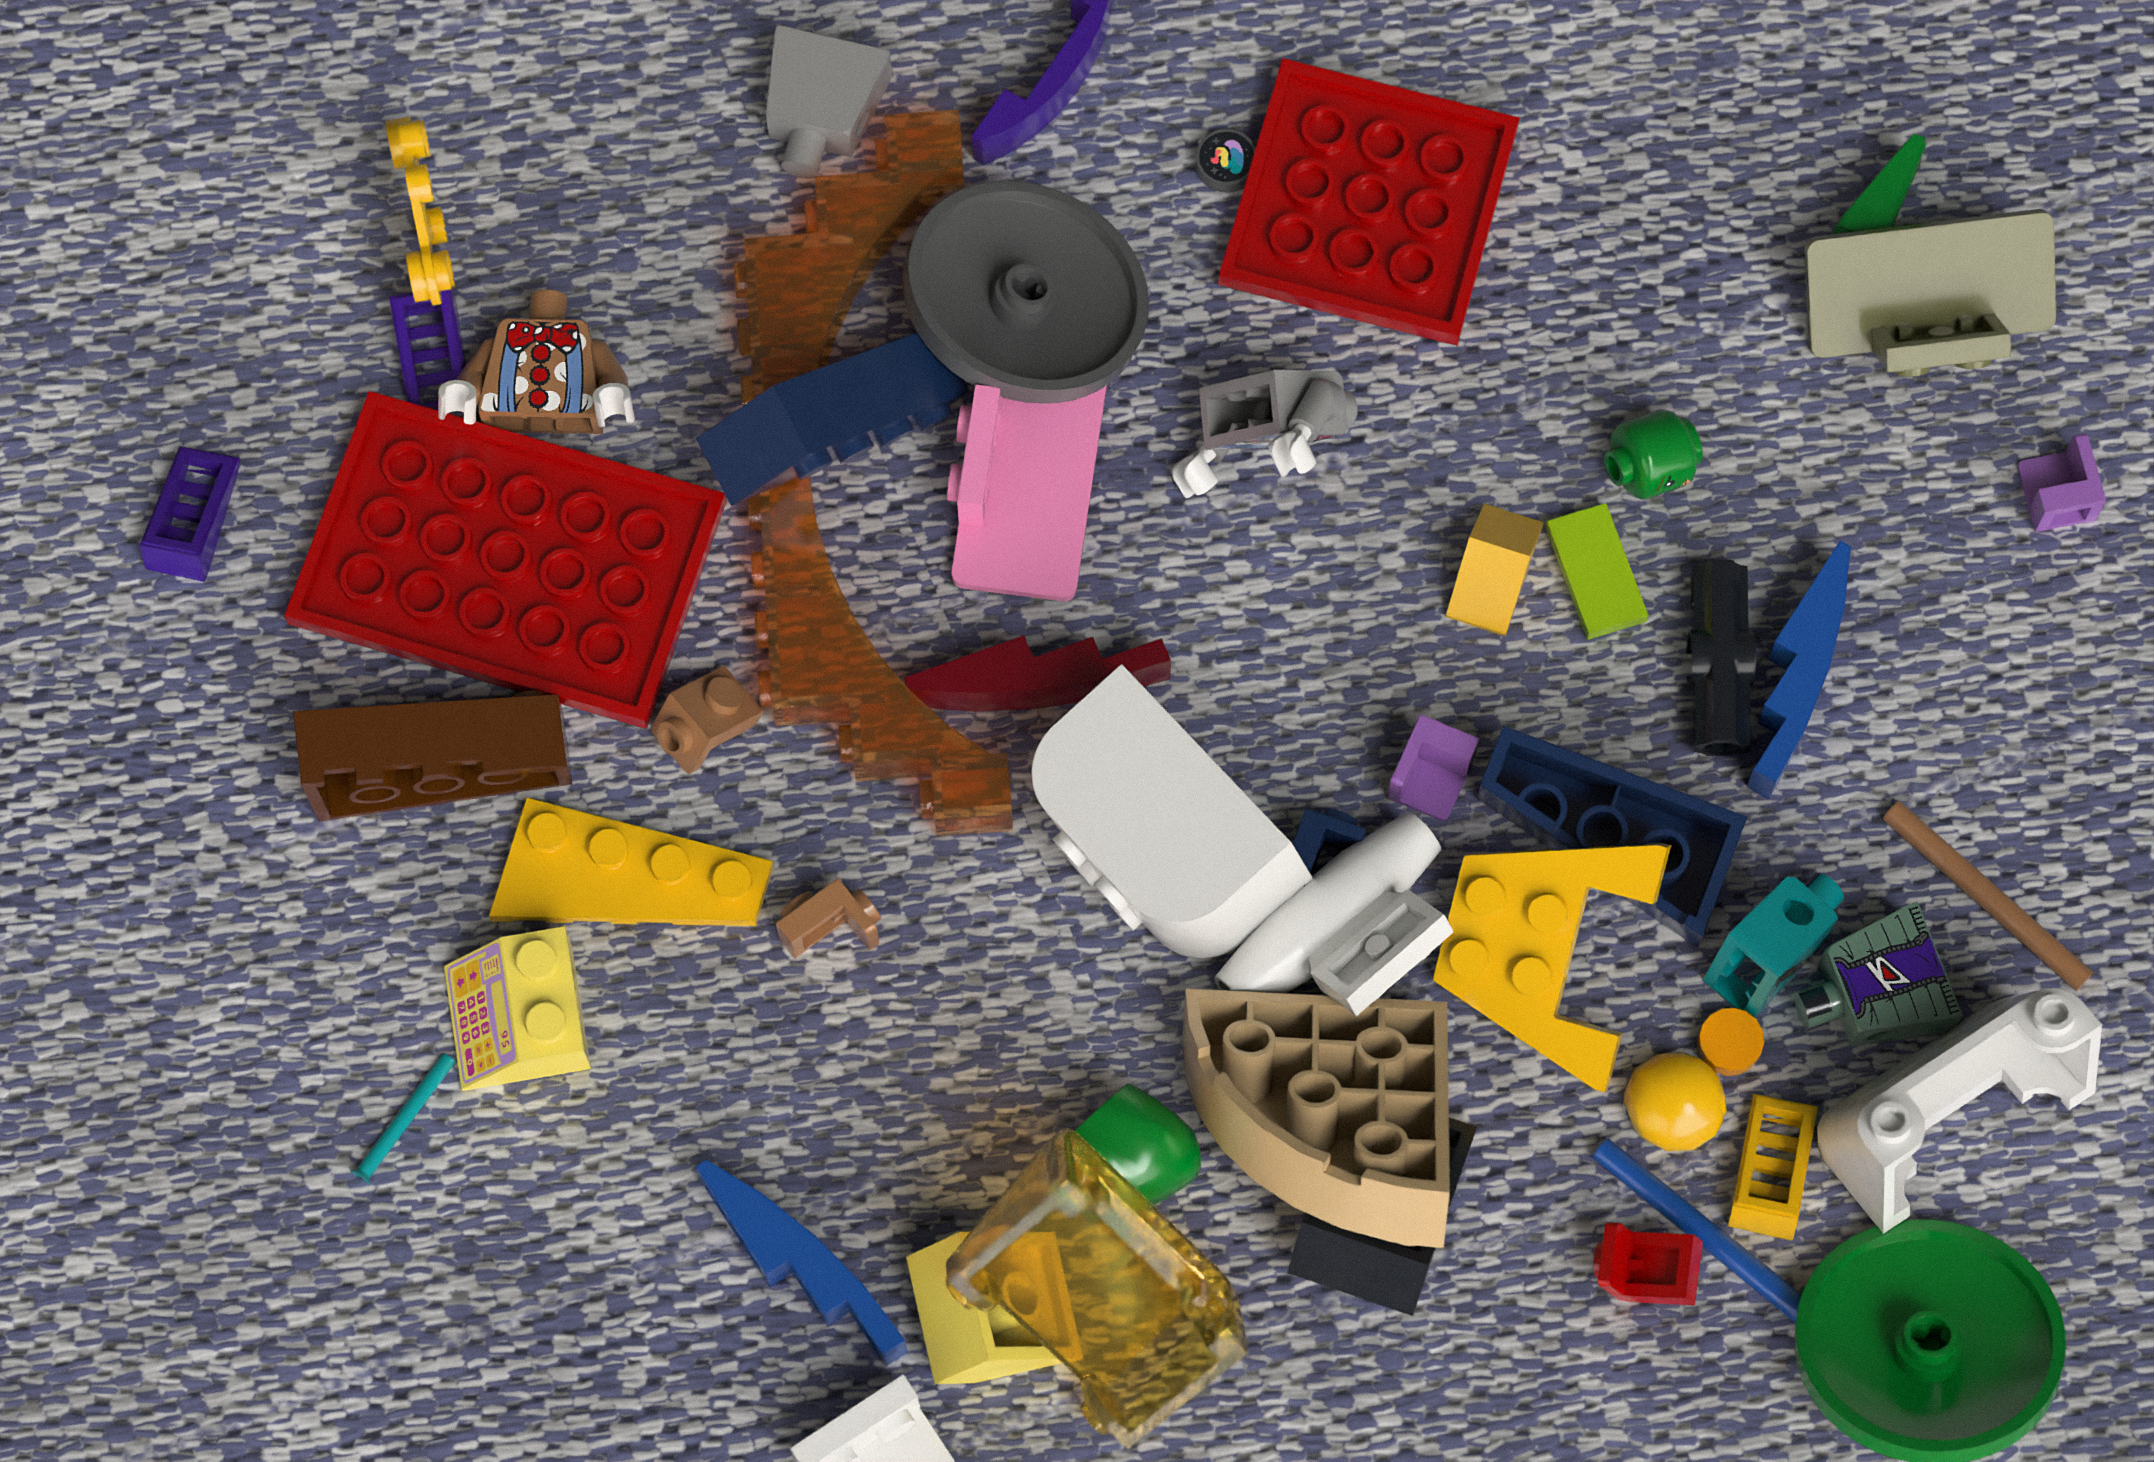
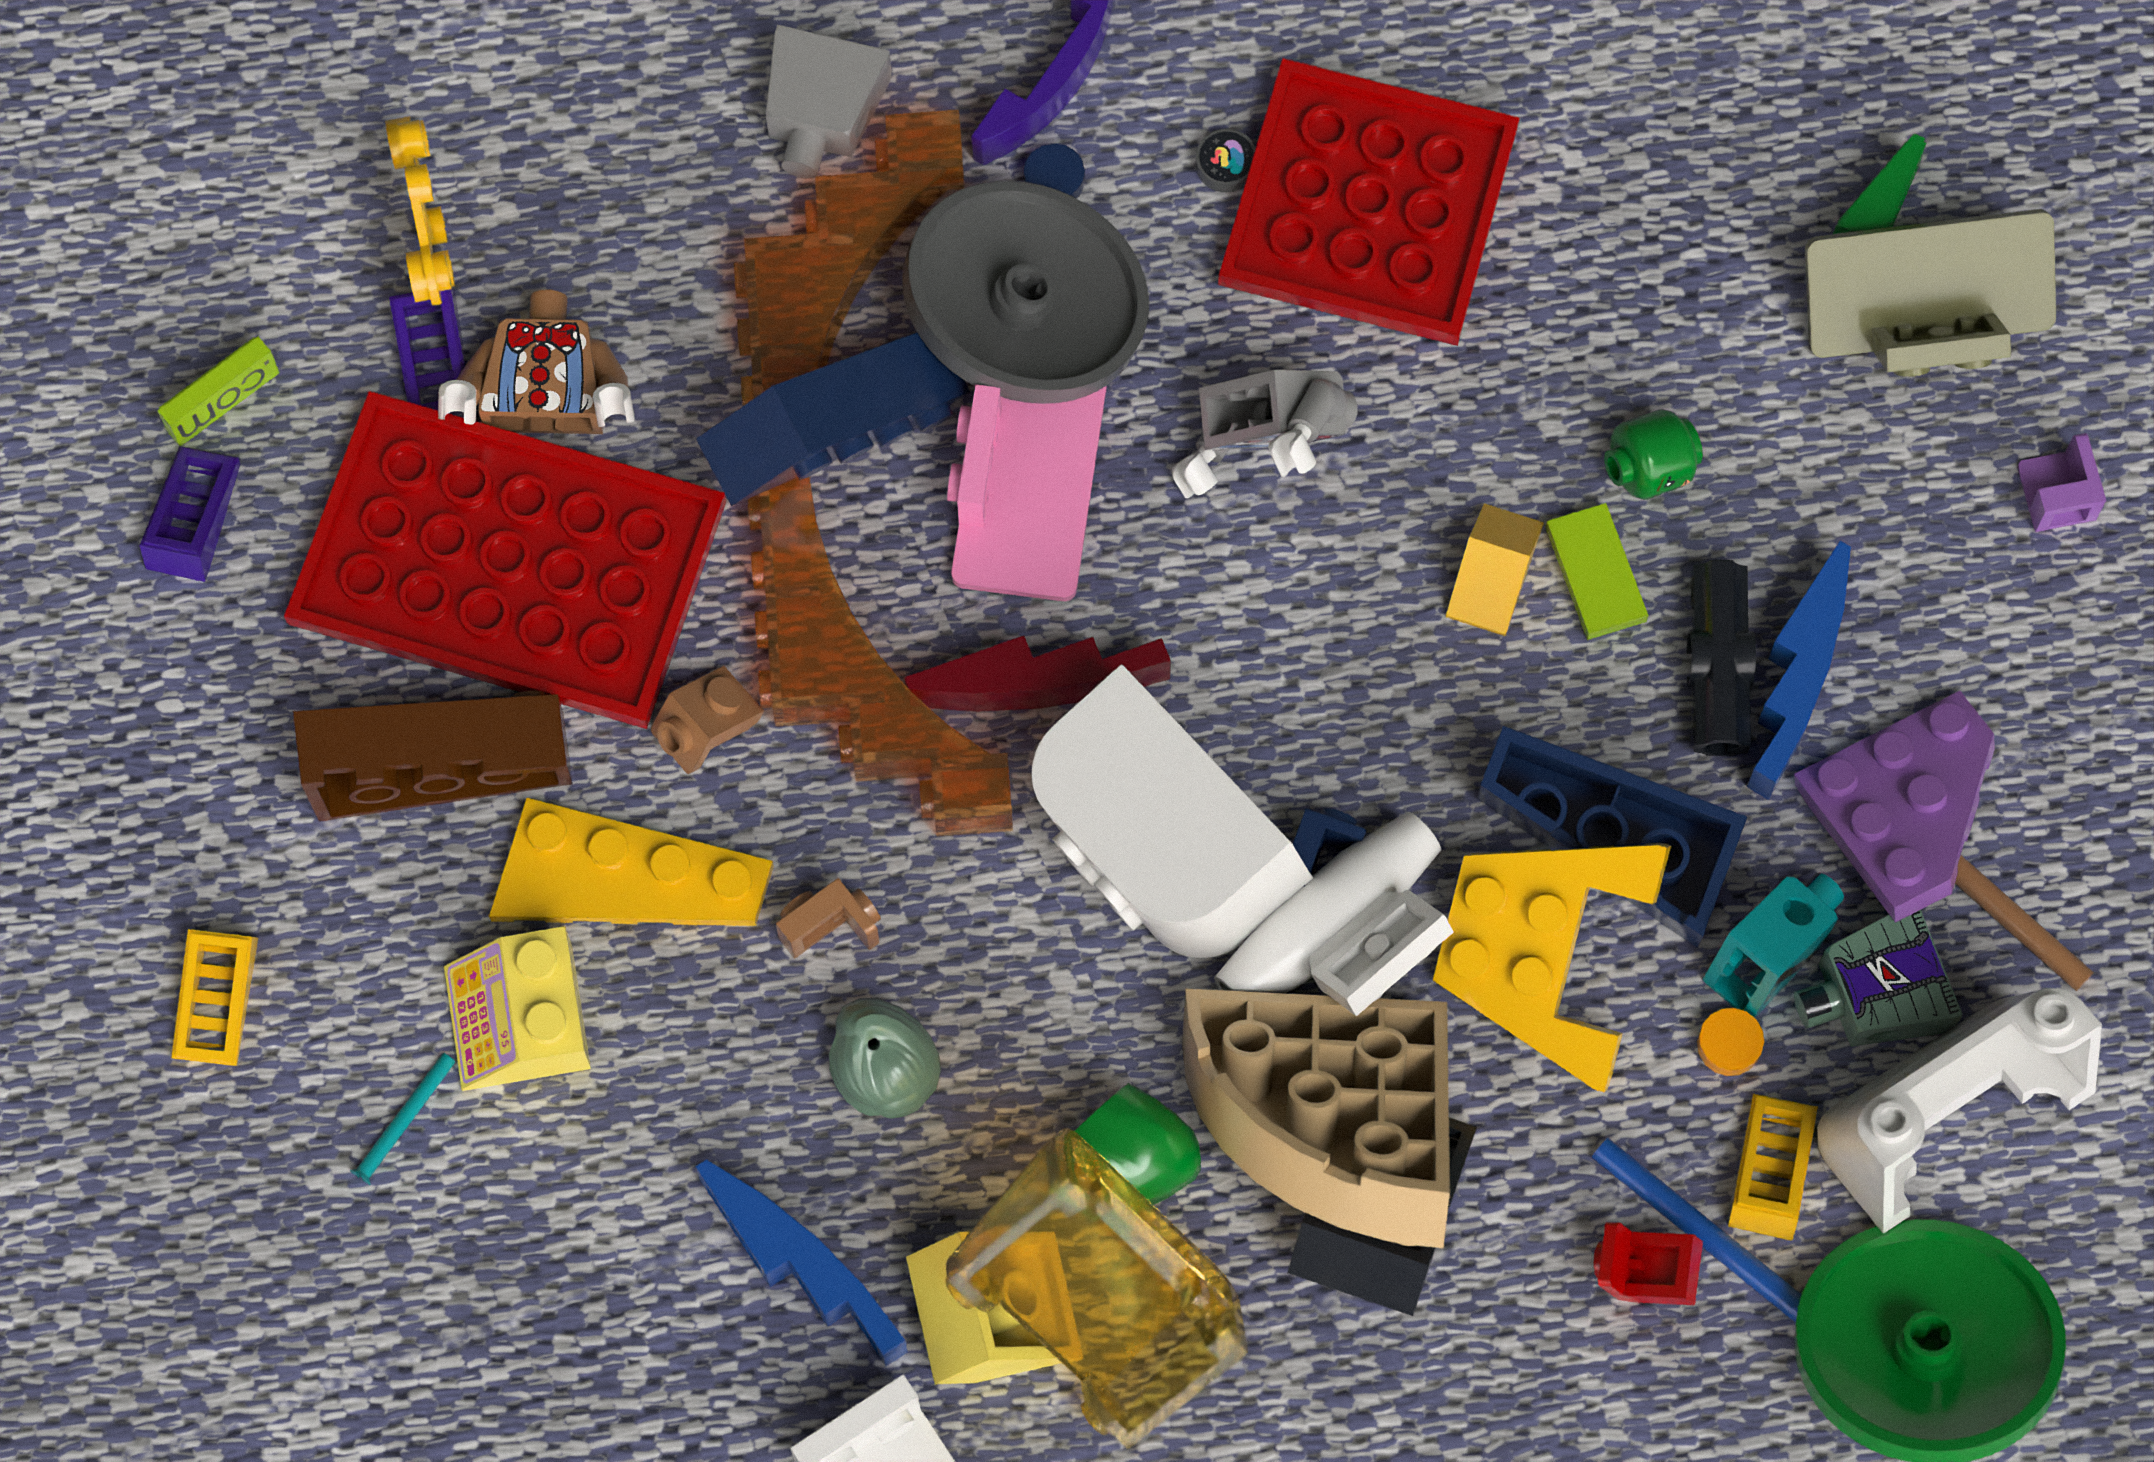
(196, 944): none -> yellow slope
(218, 390): none -> lime tile
(892, 1074): none -> sand green hair
(1056, 168): none -> dark blue piece
(1433, 768): medium lavender panel -> none
(1675, 1101): yellow hair -> none
(1905, 801): none -> medium lavender plate

